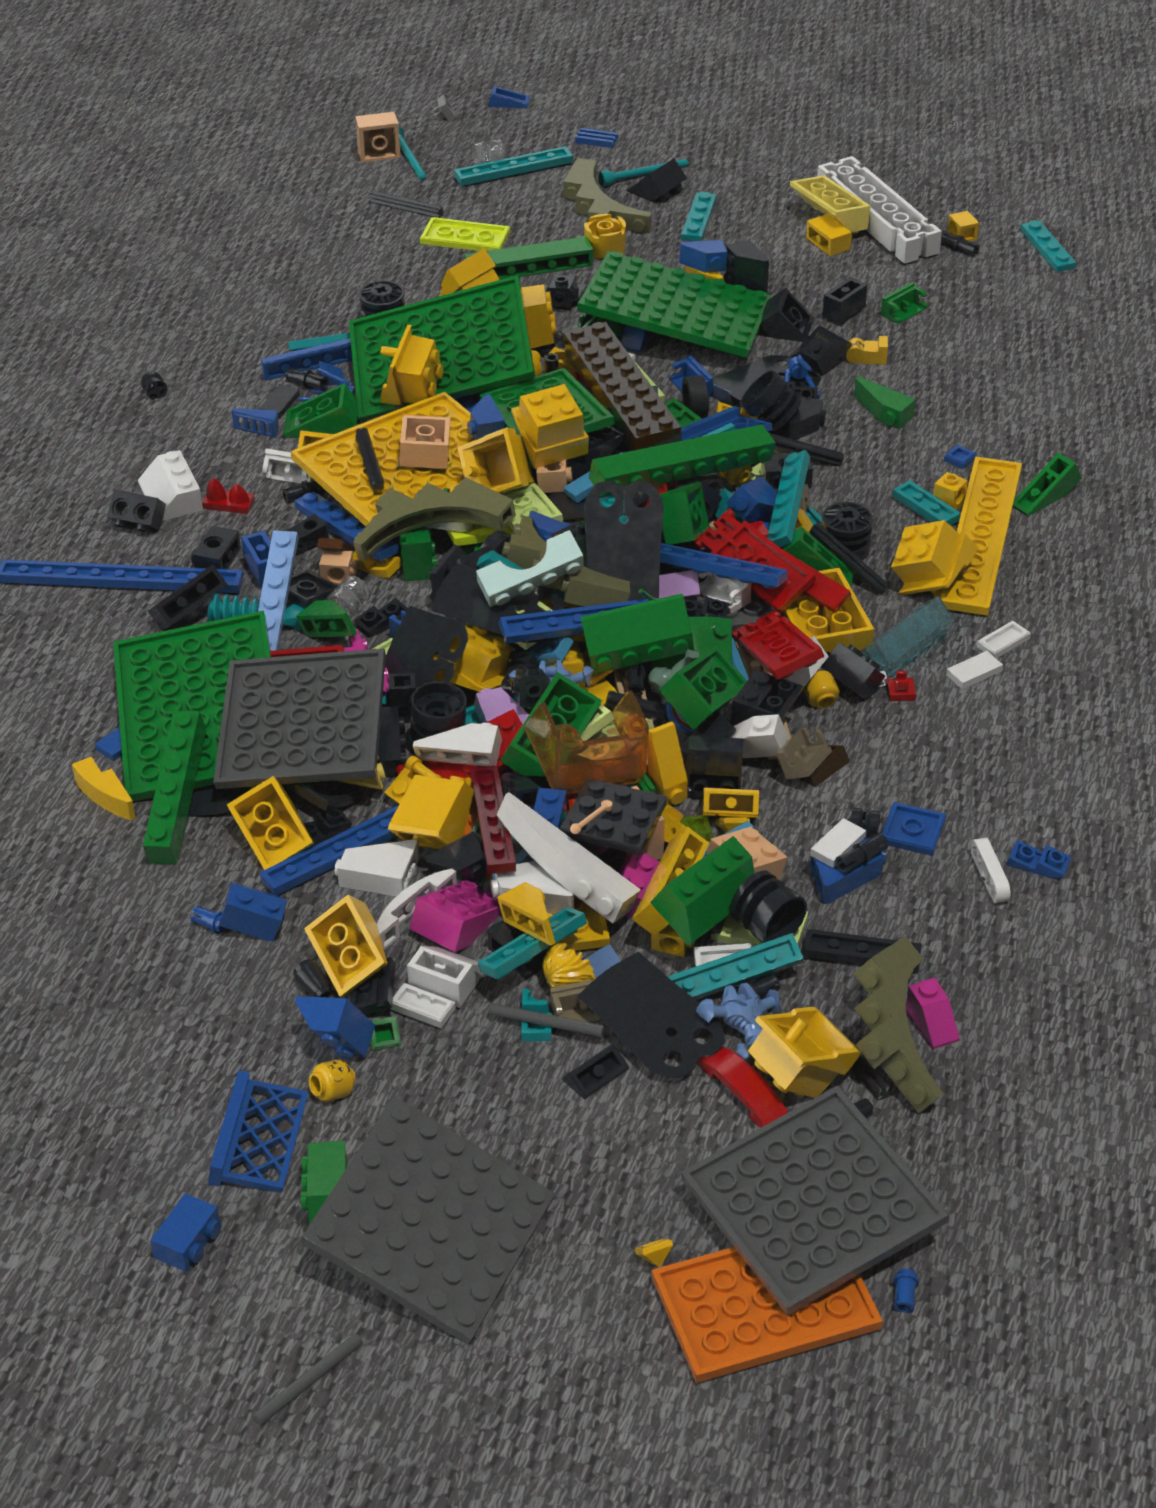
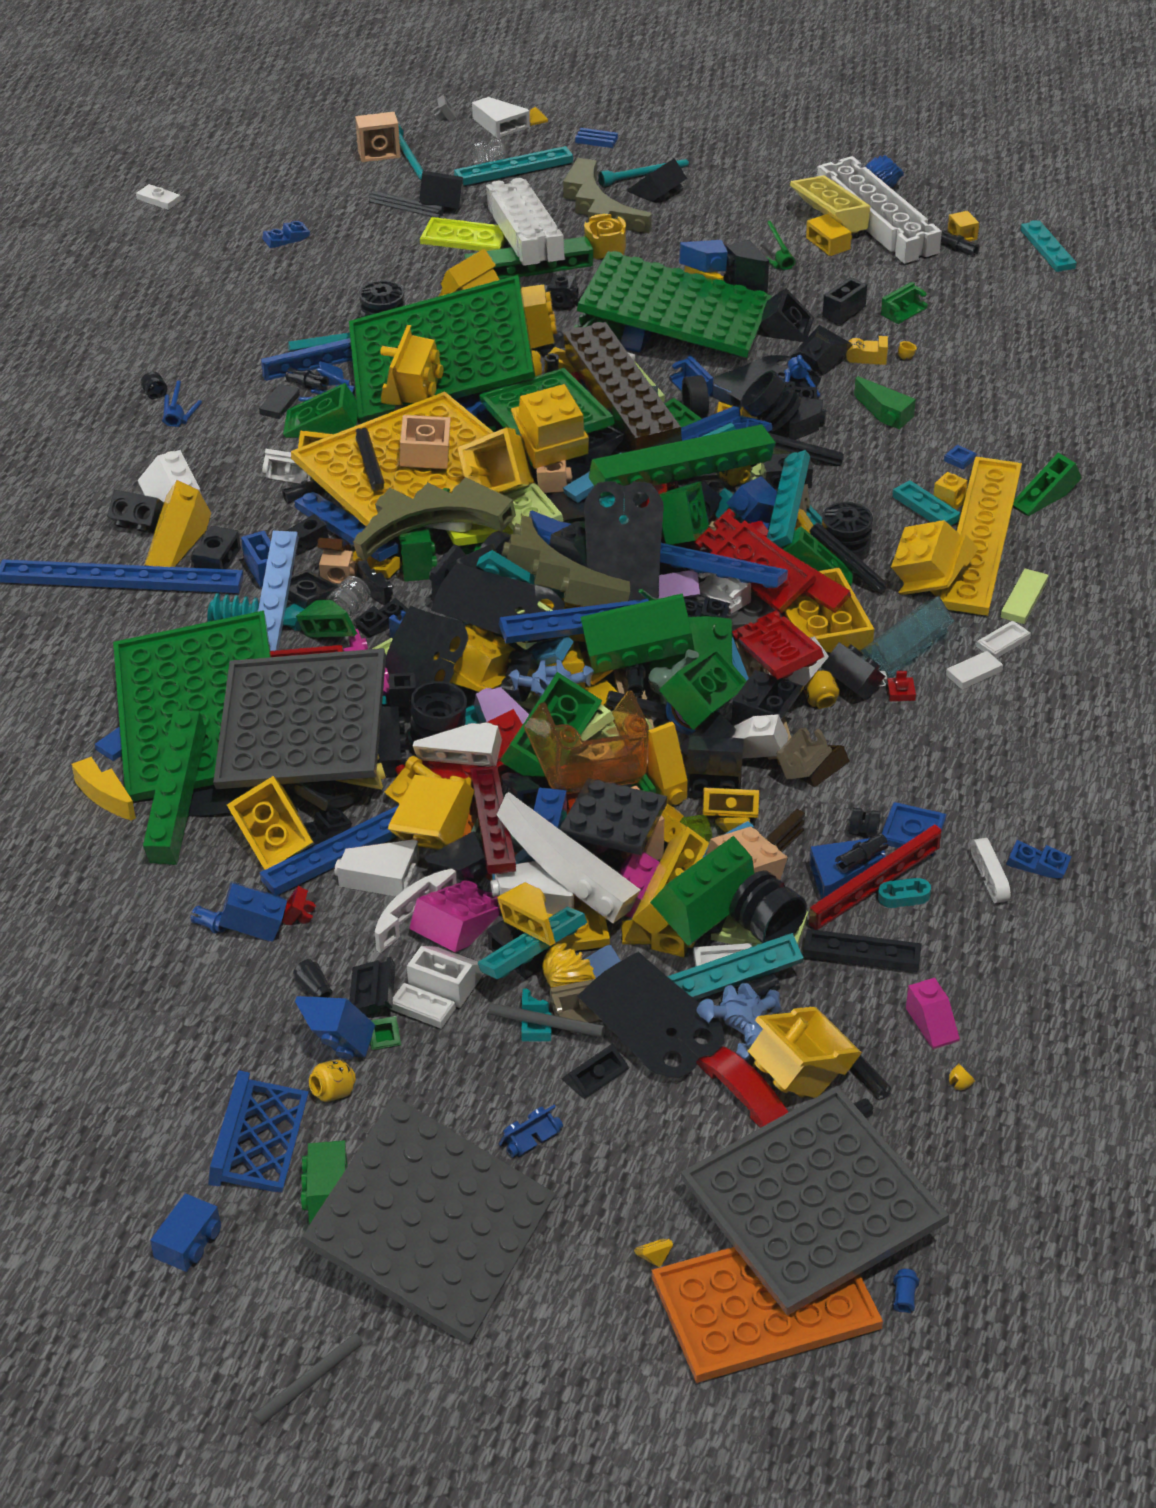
(158, 196): none -> white plate
(174, 413): none -> blue plant
(179, 525): none -> yellow wedge
(187, 597): black brick -> none
(219, 499): red tile -> none
(264, 416): blue slope -> none
(291, 233): none -> blue slope
(298, 907): none -> red tile
(347, 944): yellow slope -> none
(379, 588): none -> black slope
(441, 190): none -> black slope
(485, 418): blue slope -> none
(500, 117): none -> white slope
(502, 583): light aqua arch -> none
(507, 99): blue slope -> none
(520, 1135): none -> blue hinge
(525, 222): none -> white brick
(529, 685): black brick -> none
(537, 117): none -> yellow slope
(606, 805): light nougat hinge -> none
(634, 934): none -> yellow slope
(698, 217): teal plate -> none
(783, 257): none -> green plant
(787, 830): none -> dark brown tile
(837, 842): white tile -> none
(873, 877): none -> red tile
(884, 1012): olive arch -> none
(885, 170): none -> blue hair
(904, 892): none -> teal beam
(906, 350): none -> yellow hinge
(963, 1078): none -> yellow hinge
(1024, 596): none -> yellowish green tile

